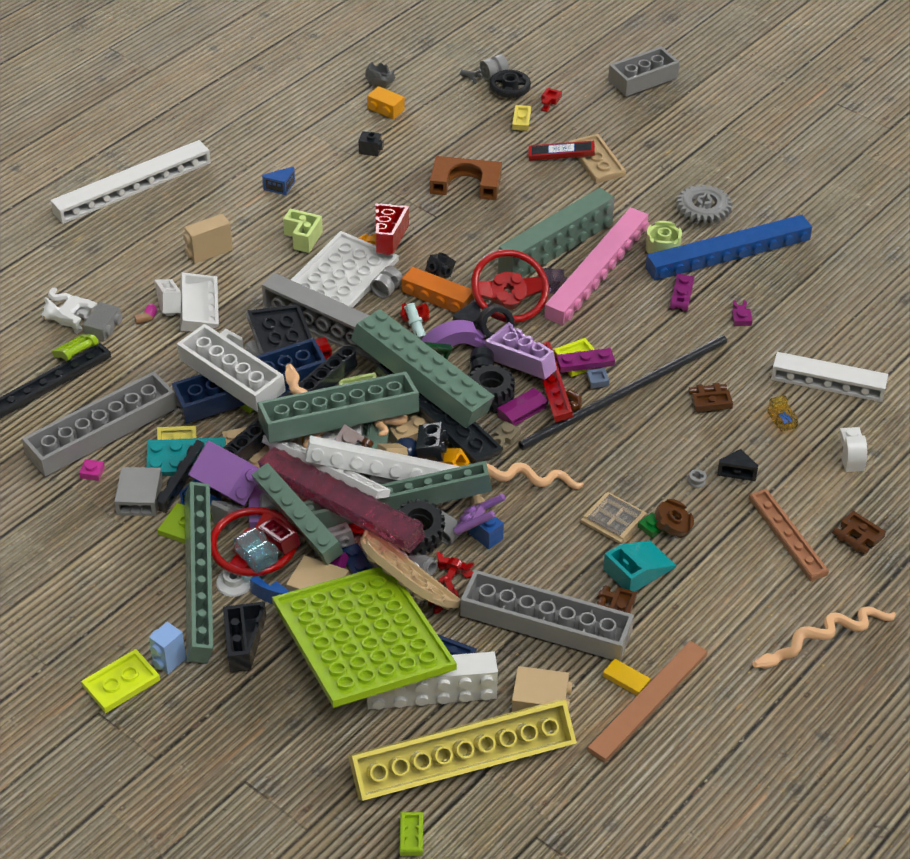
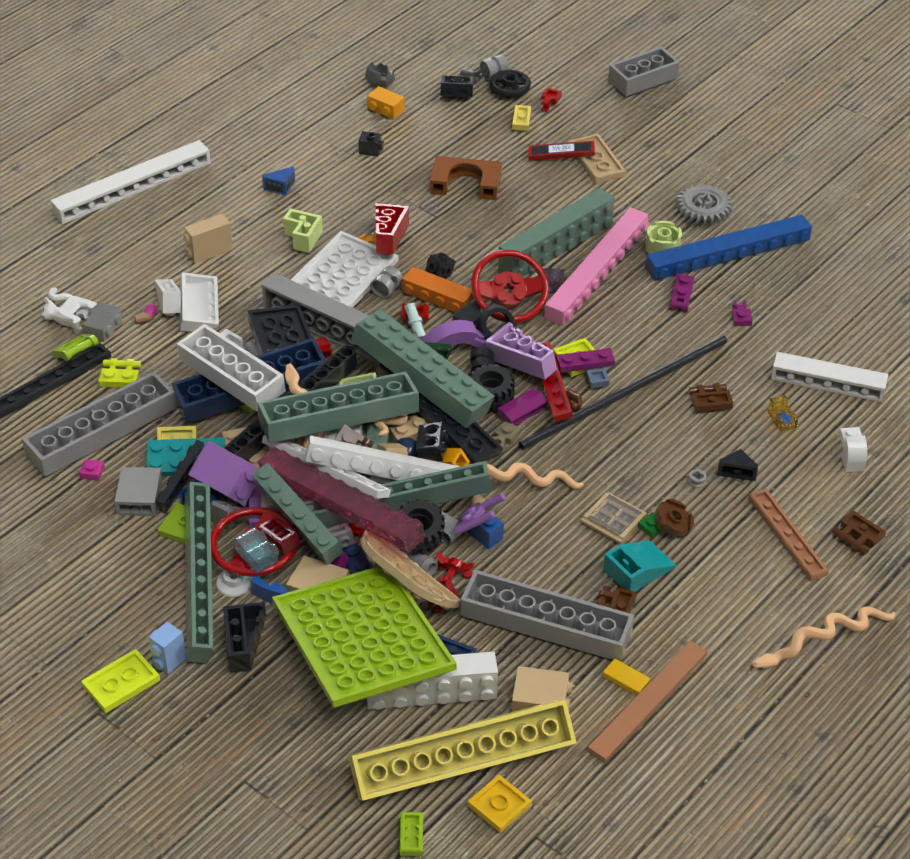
(119, 377): none -> neon yellow plate
(457, 86): none -> black plate
(499, 803): none -> yellow plate

